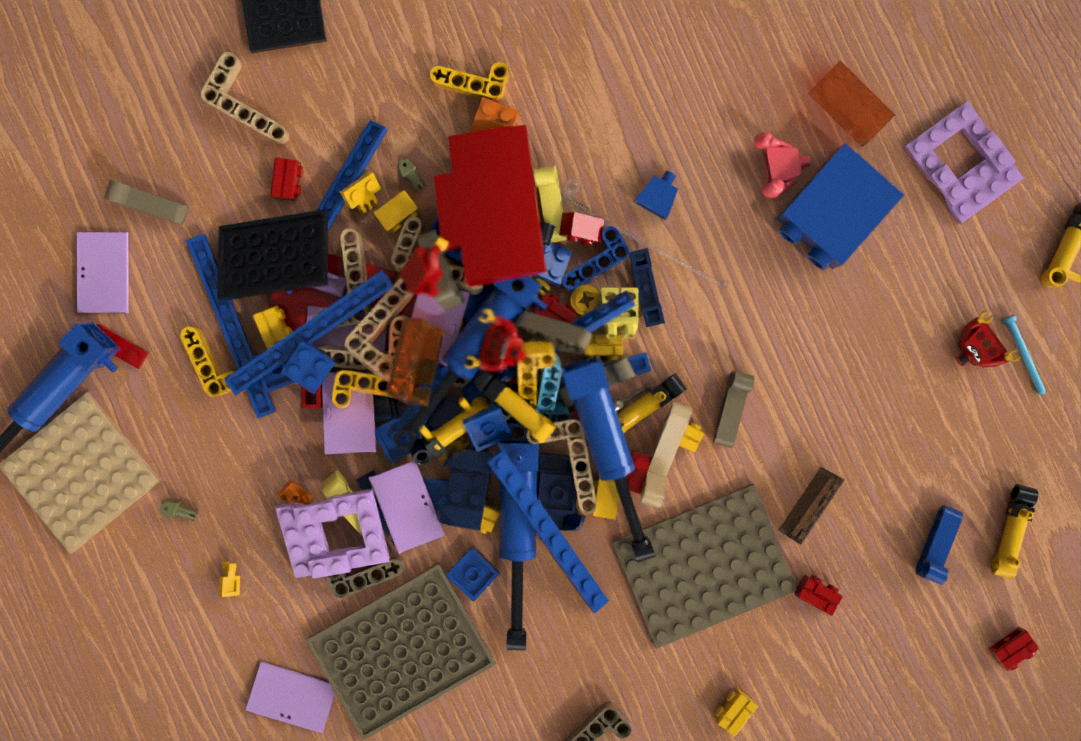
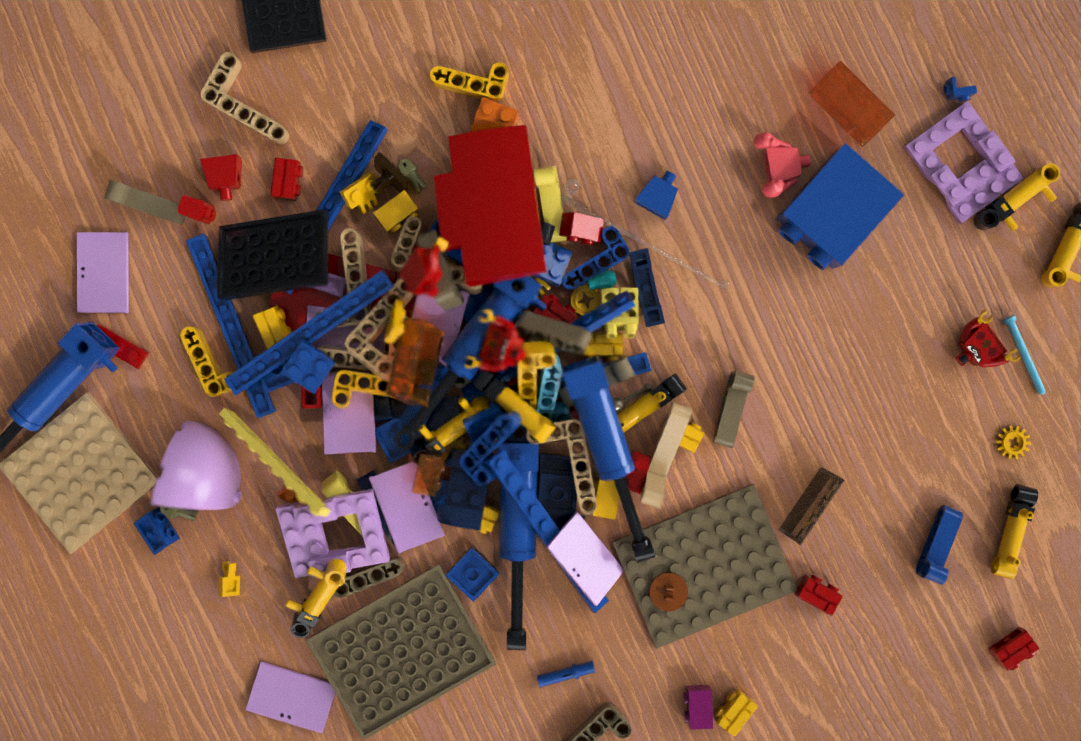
(156, 530): none -> blue bracket
(196, 209): none -> red brick
(198, 470): none -> lavender brick
(223, 174): none -> red torso
(278, 467): none -> light yellow plate
(310, 609): none -> yellow piece
(389, 175): none -> dark brown tile
(394, 325): none -> yellow hinge
(428, 474): none -> clear orange bracket
(492, 443): none -> blue beam
(566, 673): none -> blue pin
(584, 554): none -> container
(602, 280): none -> teal cone
(668, 592): none -> dark orange piece
(699, 707): none -> magenta brick
(962, 93): none -> blue bracket
(1006, 205): none -> yellow piece
(1021, 440): none -> yellow gear

